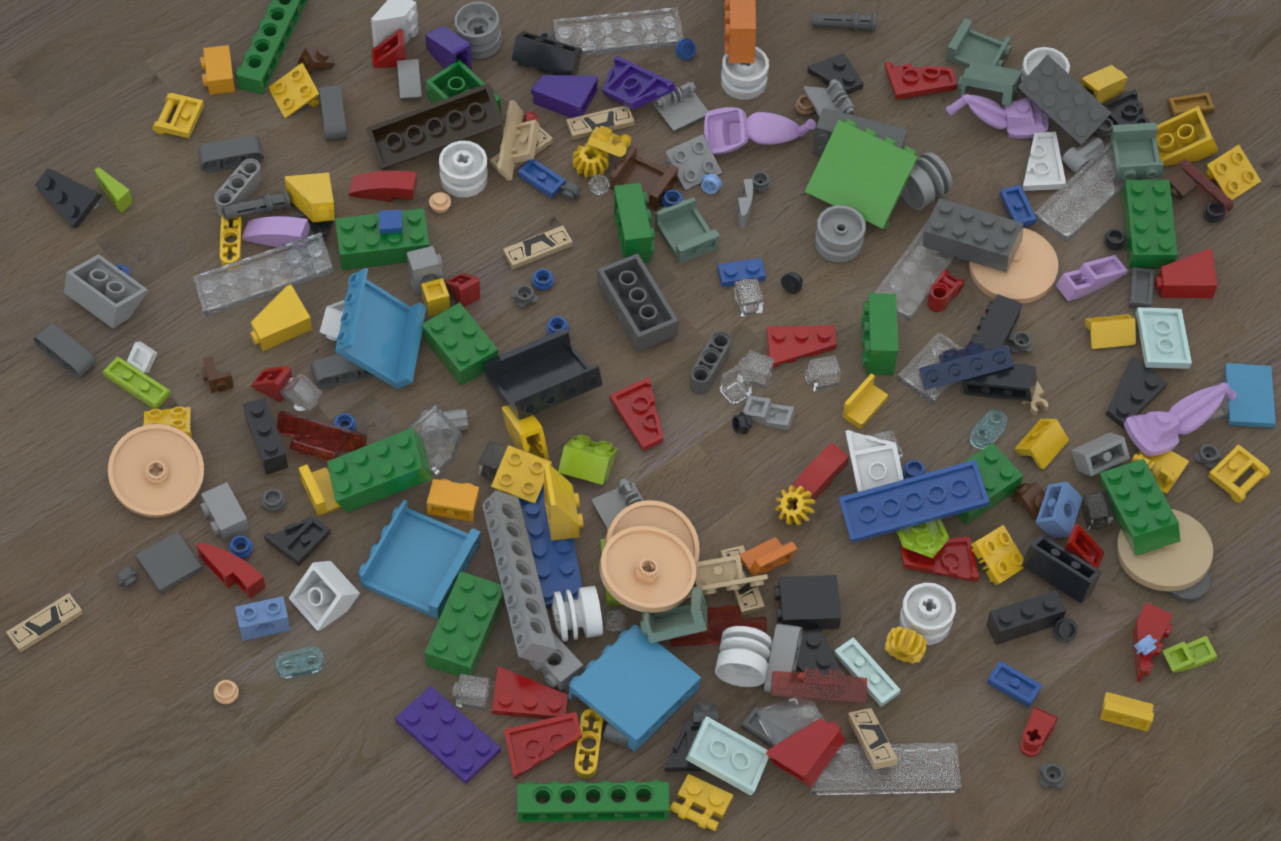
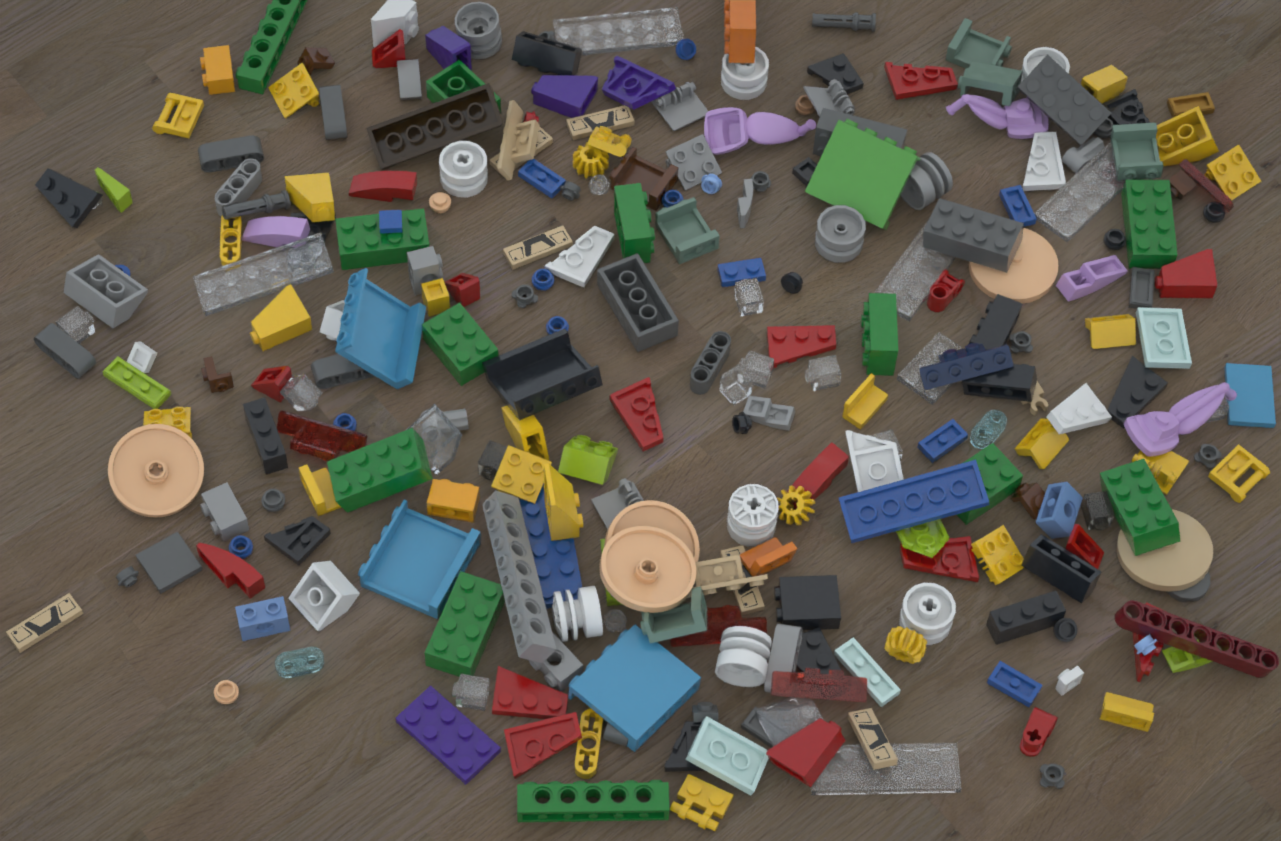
(77, 324): none -> clear brick
(583, 257): none -> white wing
(748, 525): none -> white wheel
(804, 170): none -> black plate
(913, 468): blue plate -> none
(942, 440): none -> blue plate
(1068, 680): none -> white plate
(1078, 412): none -> white wing
(1100, 454): light grey brick -> none
(1207, 637): none -> dark red beam

